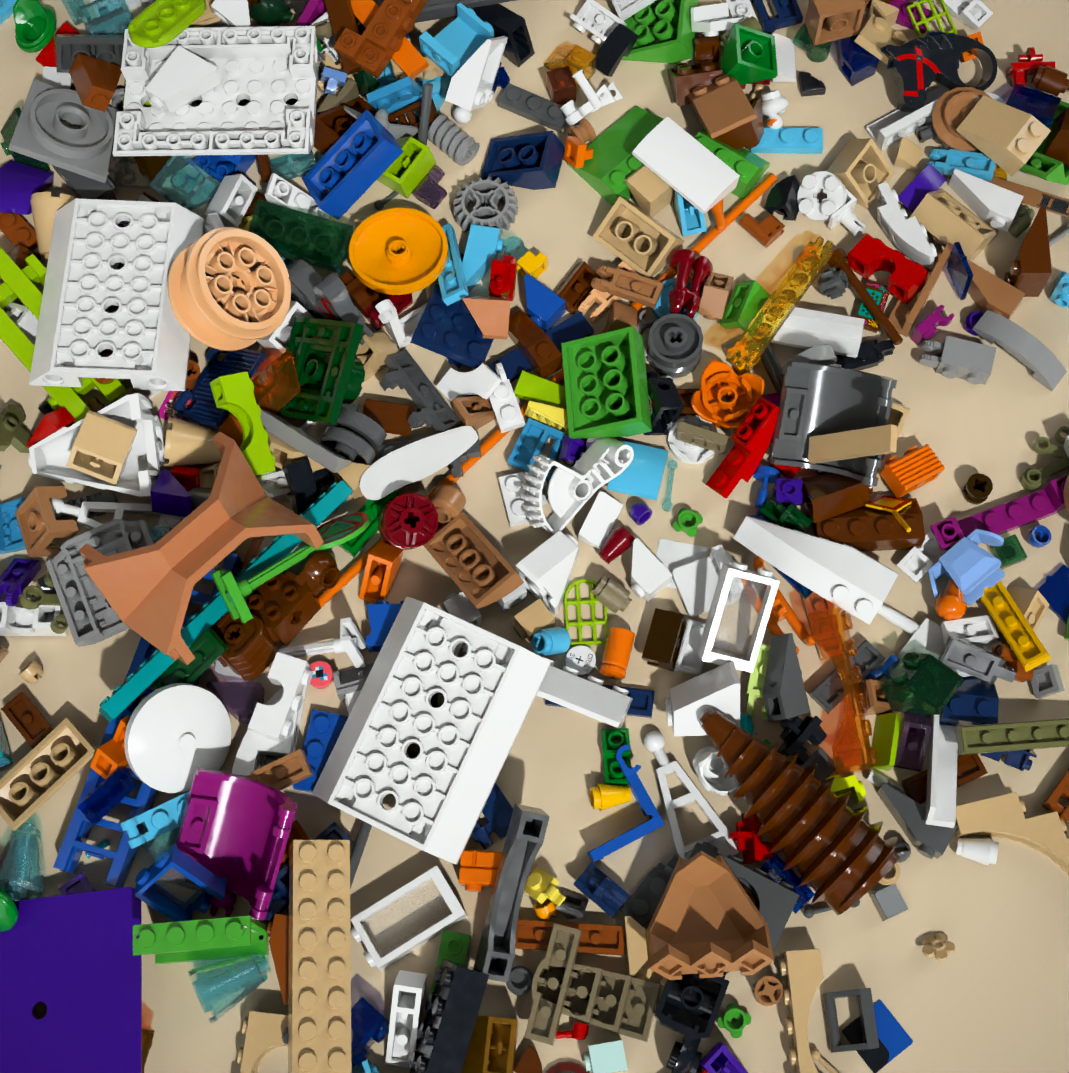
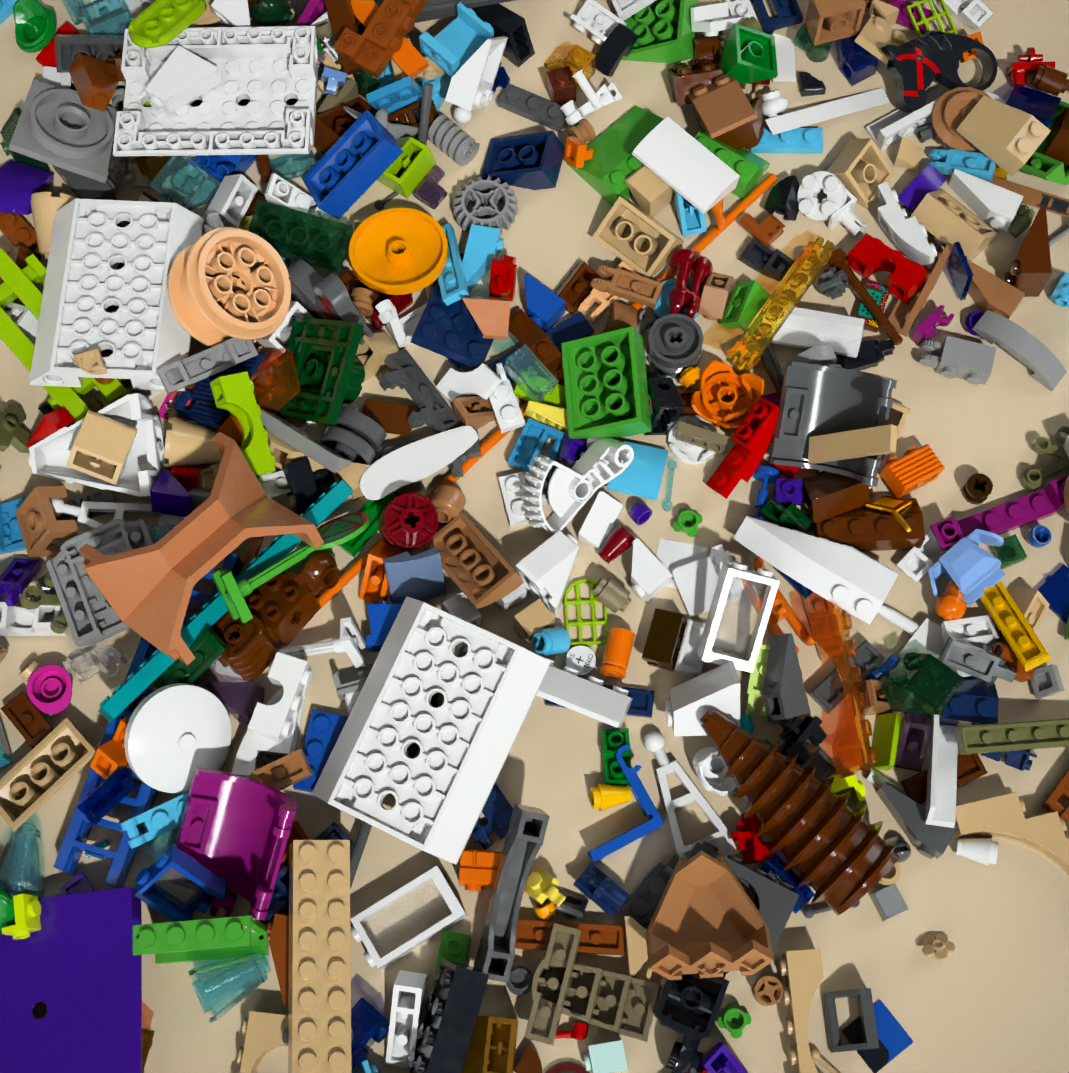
(27, 917): none -> neon yellow bracket
(50, 688): none -> dark pink piece
(90, 362): none -> tan tile
(94, 660): none -> clear slope
(114, 66): none -> reddish brown tile
(206, 364): none -> light grey slope
(322, 674): coral tile -> none
(363, 300): none -> medium nougat wheel
(415, 576): none -> sand blue slope
(525, 260): yellow leg -> none
(530, 374): none -> clear light blue hinge
(690, 377): none -> light orange plate
(765, 261): none -> black slope
(827, 111): none -> white sticker

